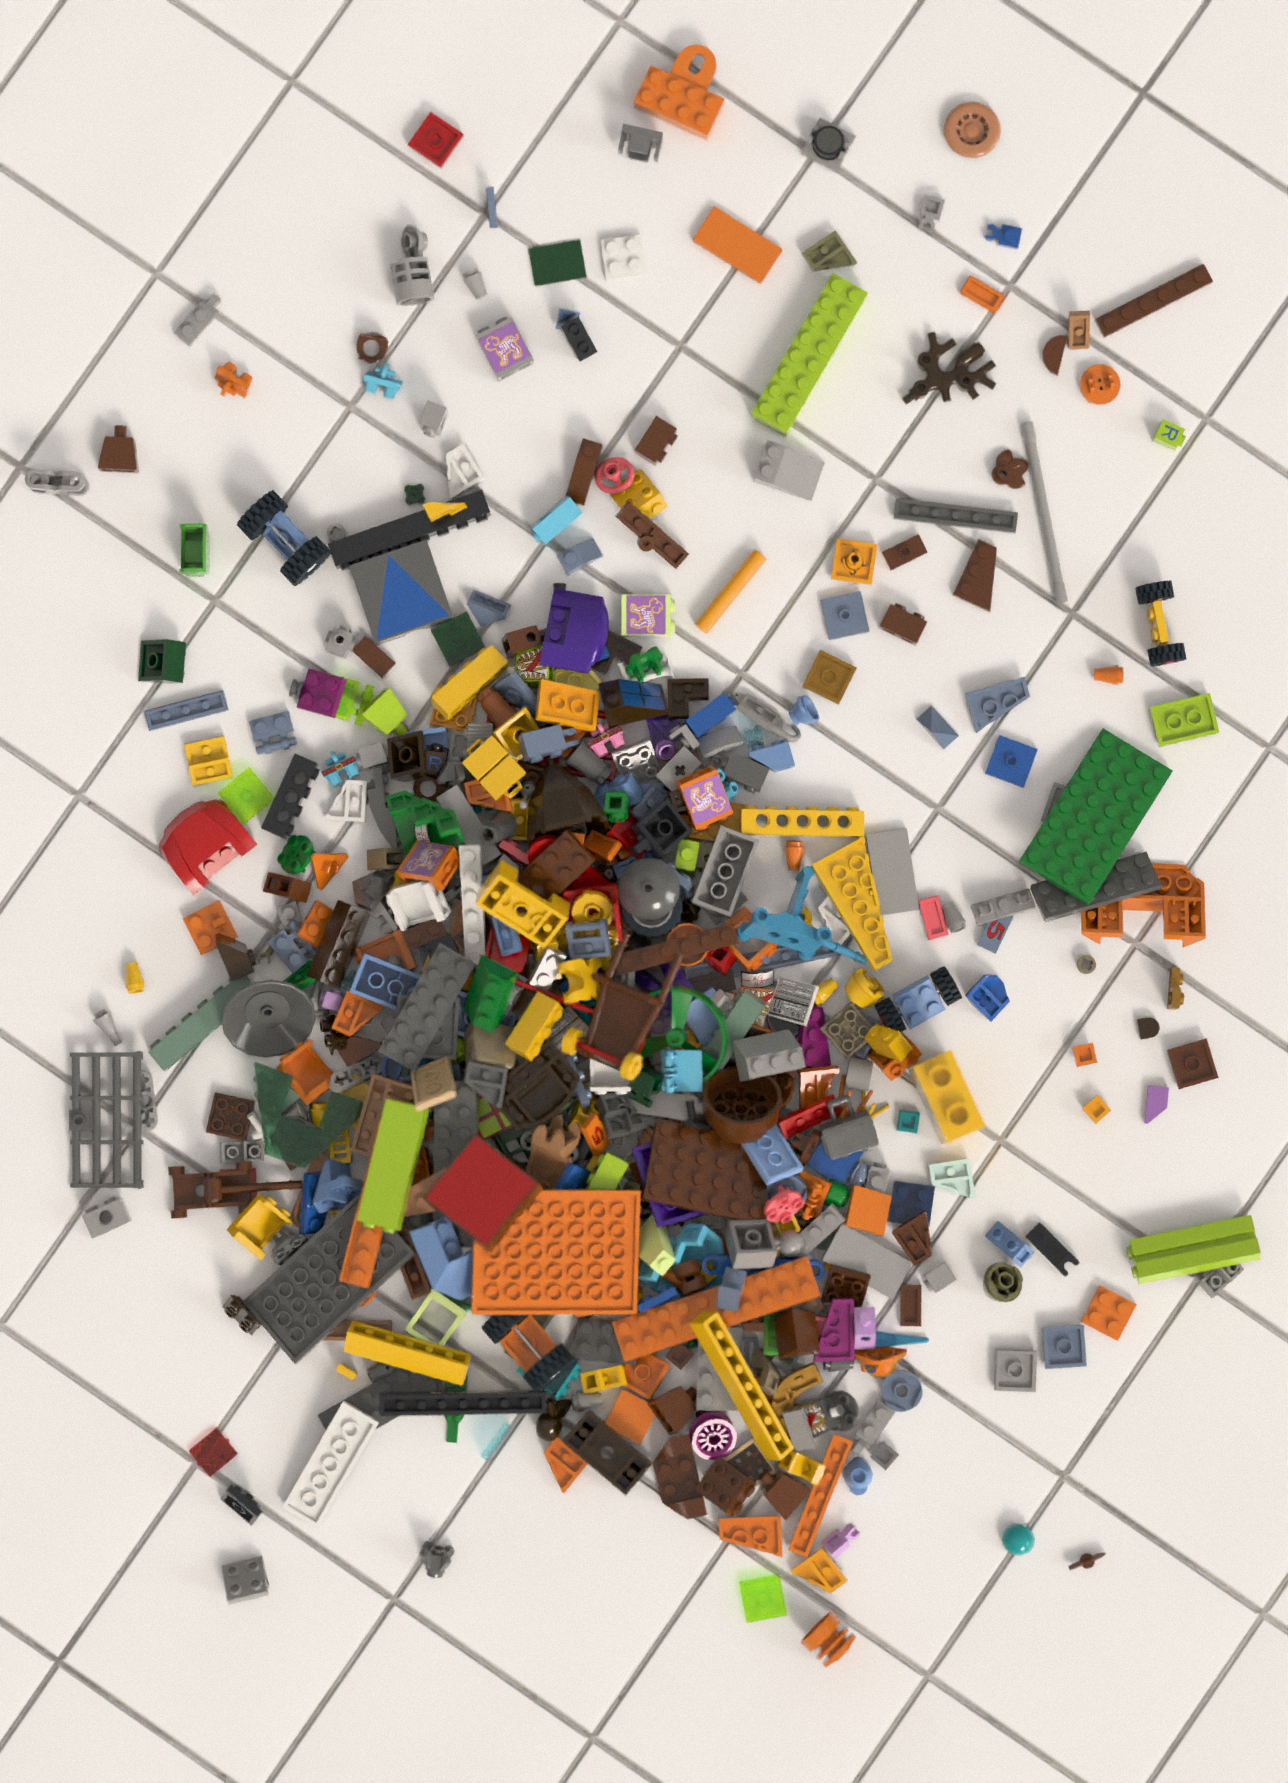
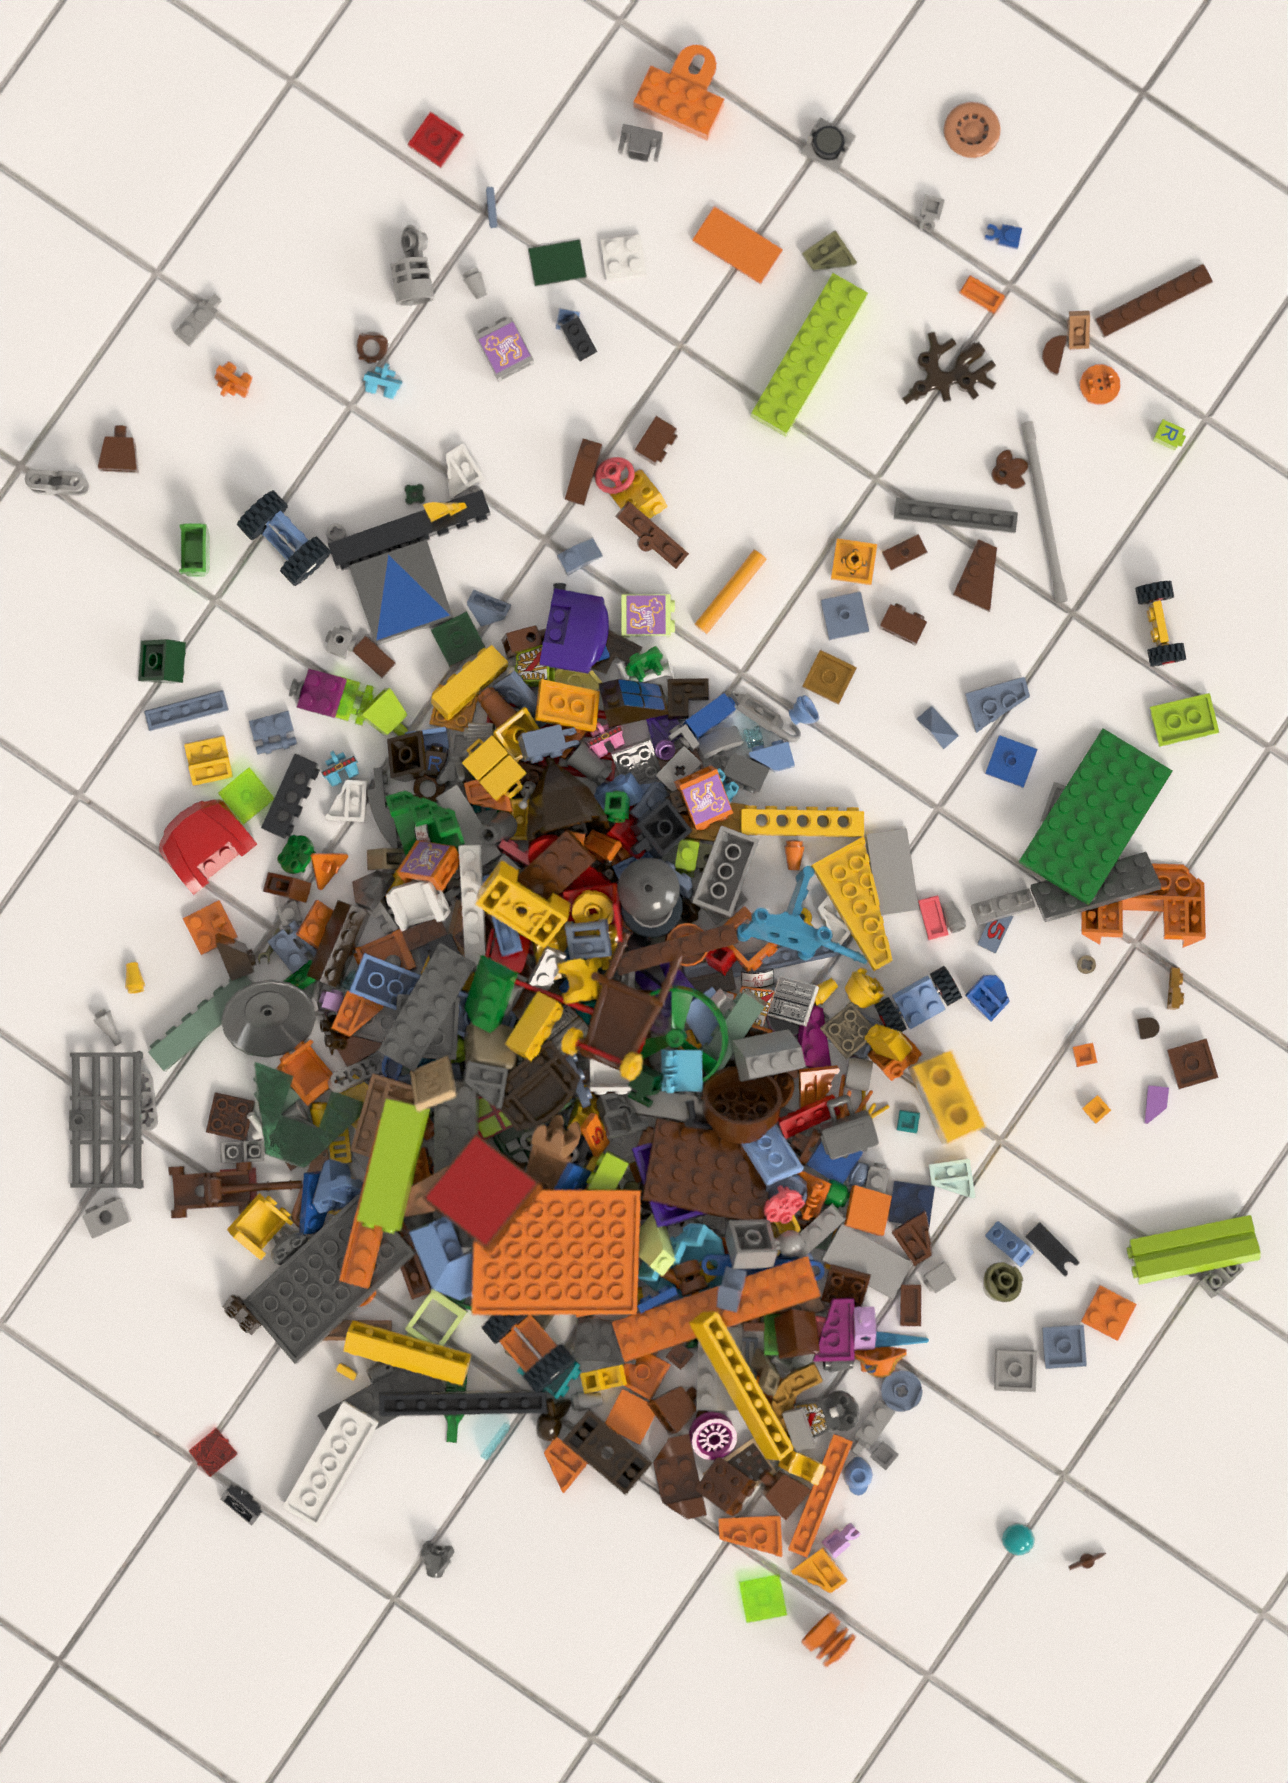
(245, 1580): light grey plate -> none
(371, 756): light grey brick -> none
(433, 419): light grey brick -> none
(555, 520): medium azure brick -> none
(788, 470): light grey slope -> none
(1110, 674): orange cone -> none

